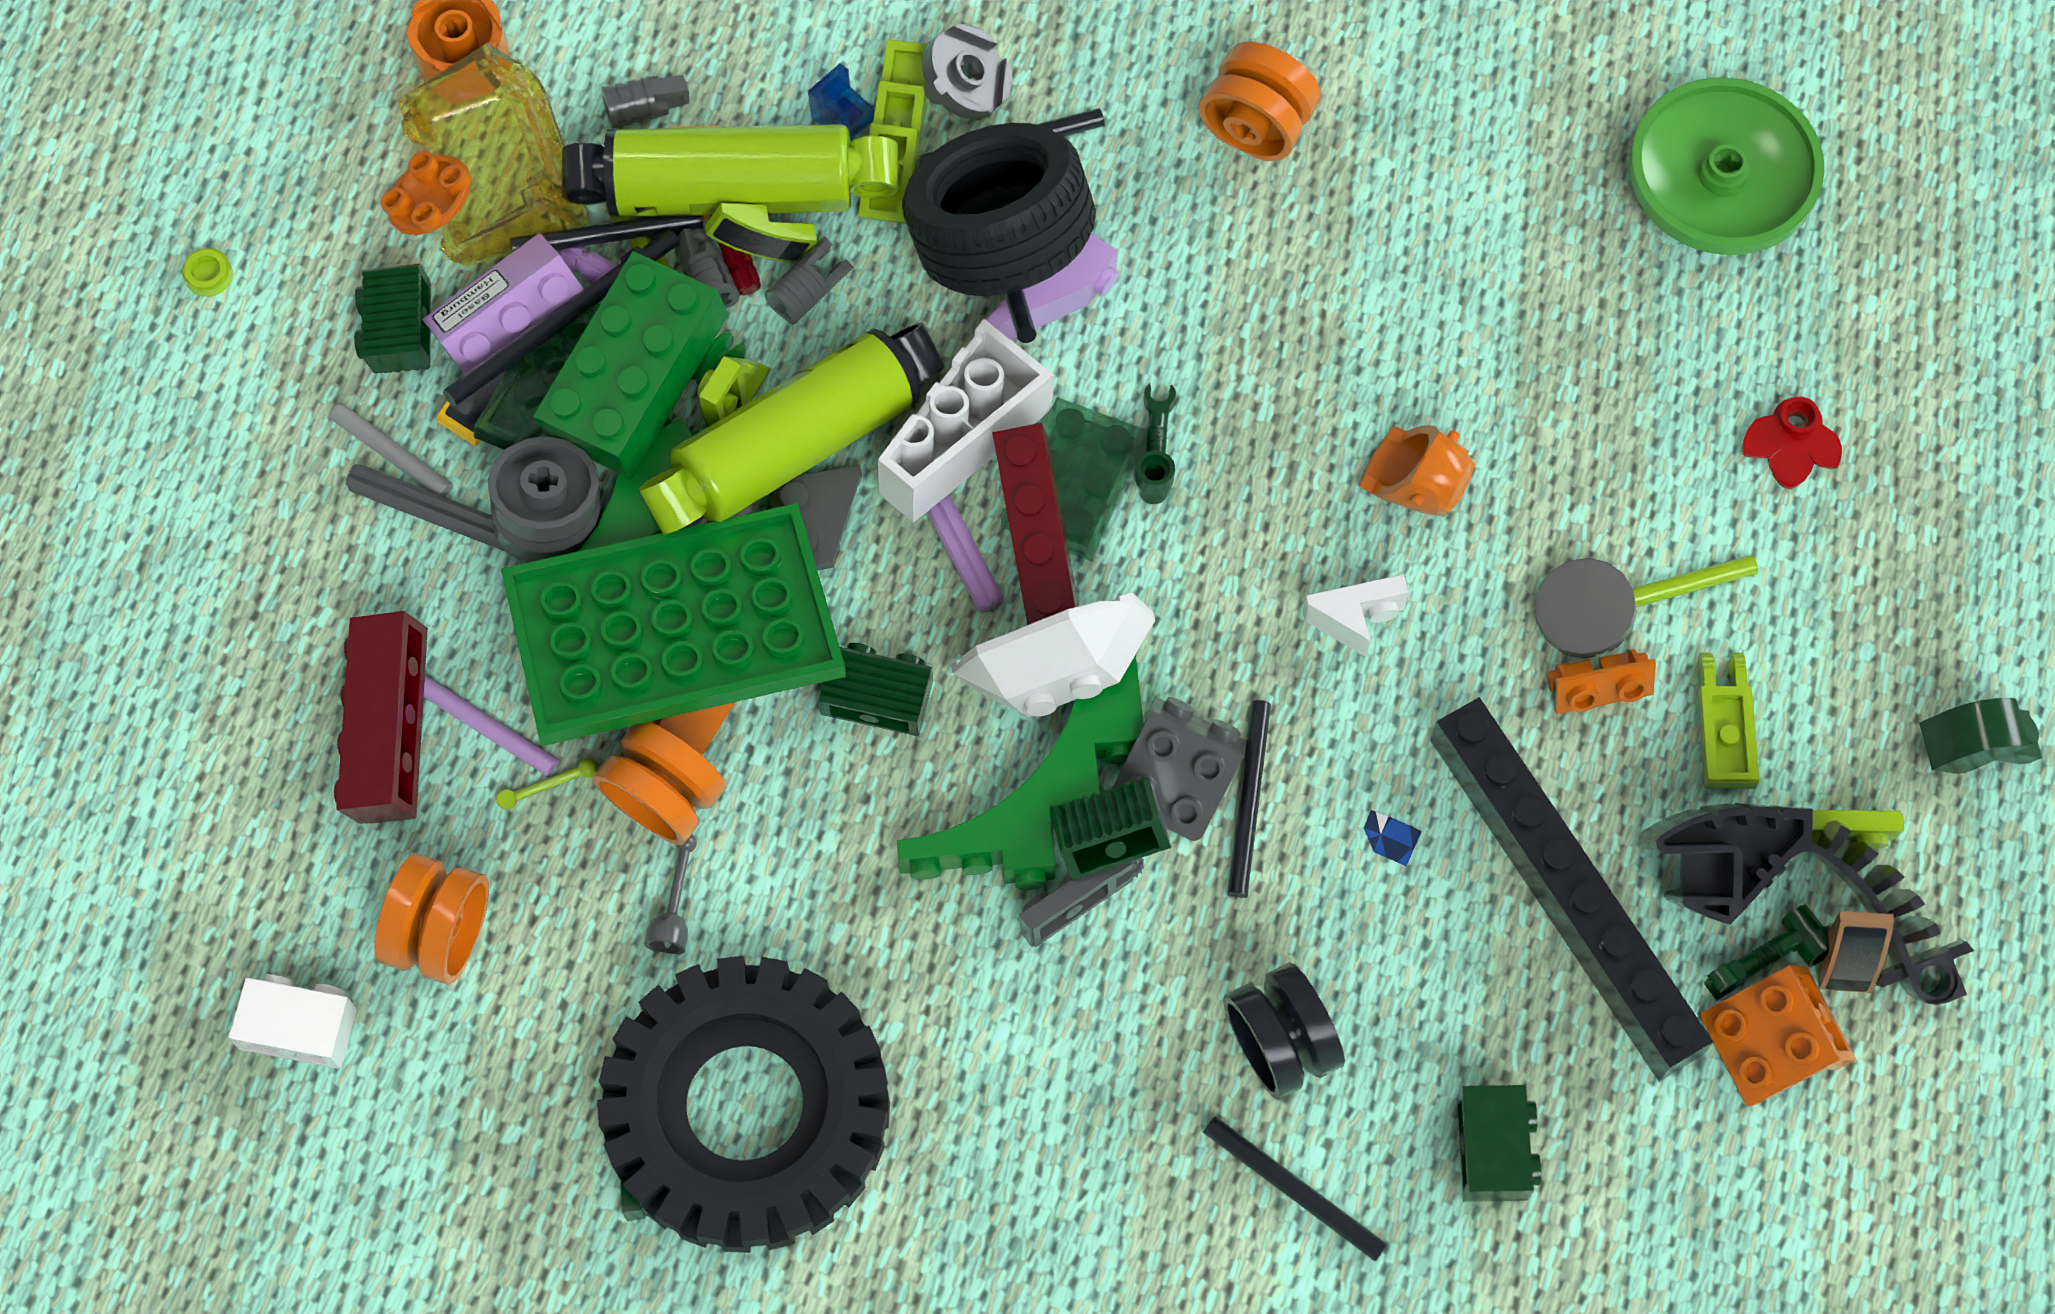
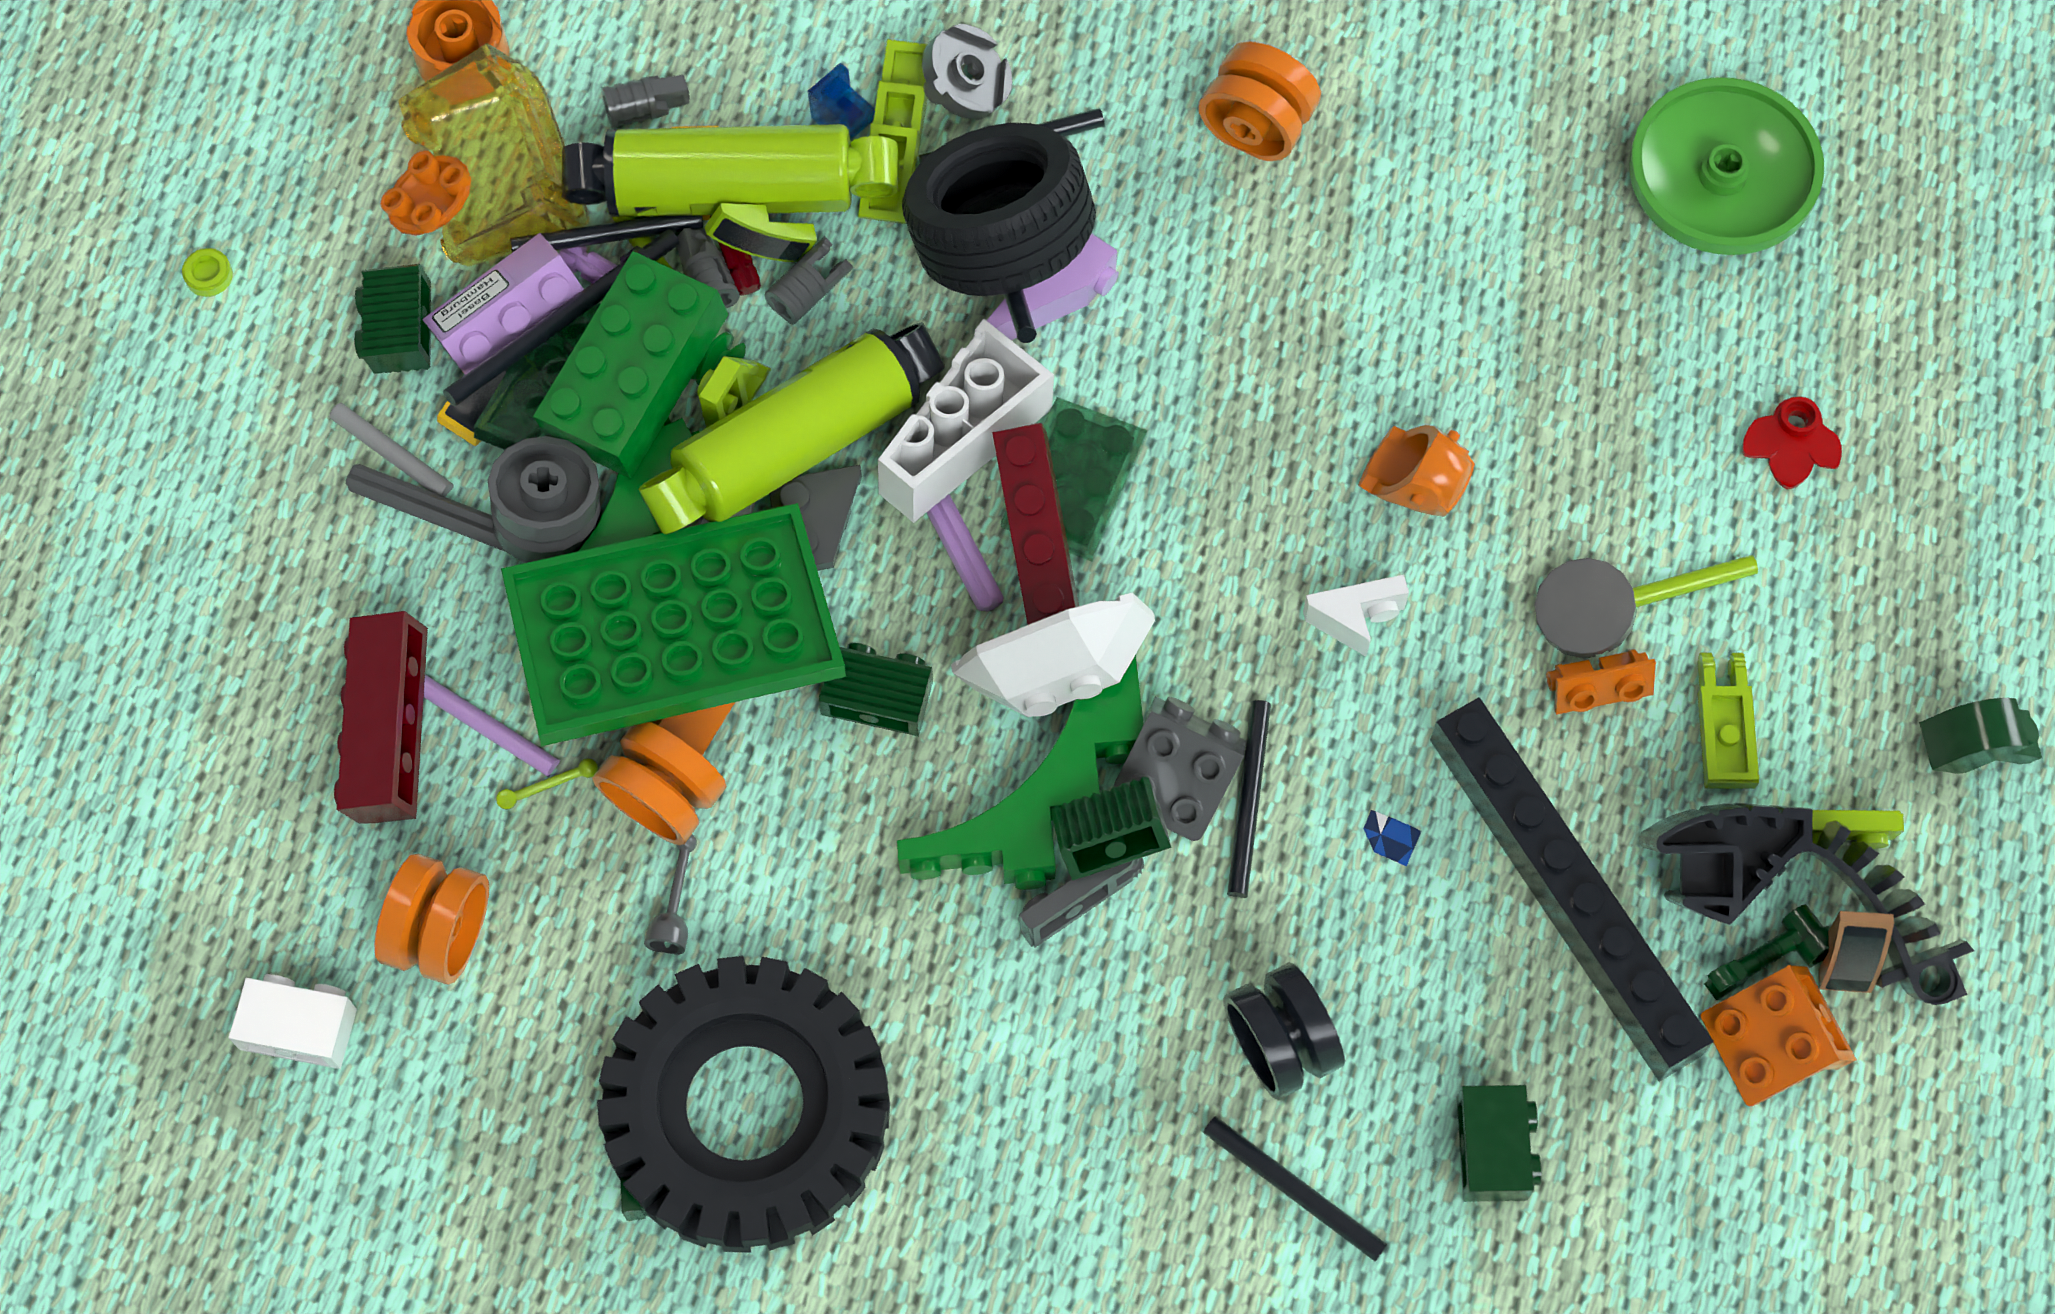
(1155, 468): dark green brick -> none

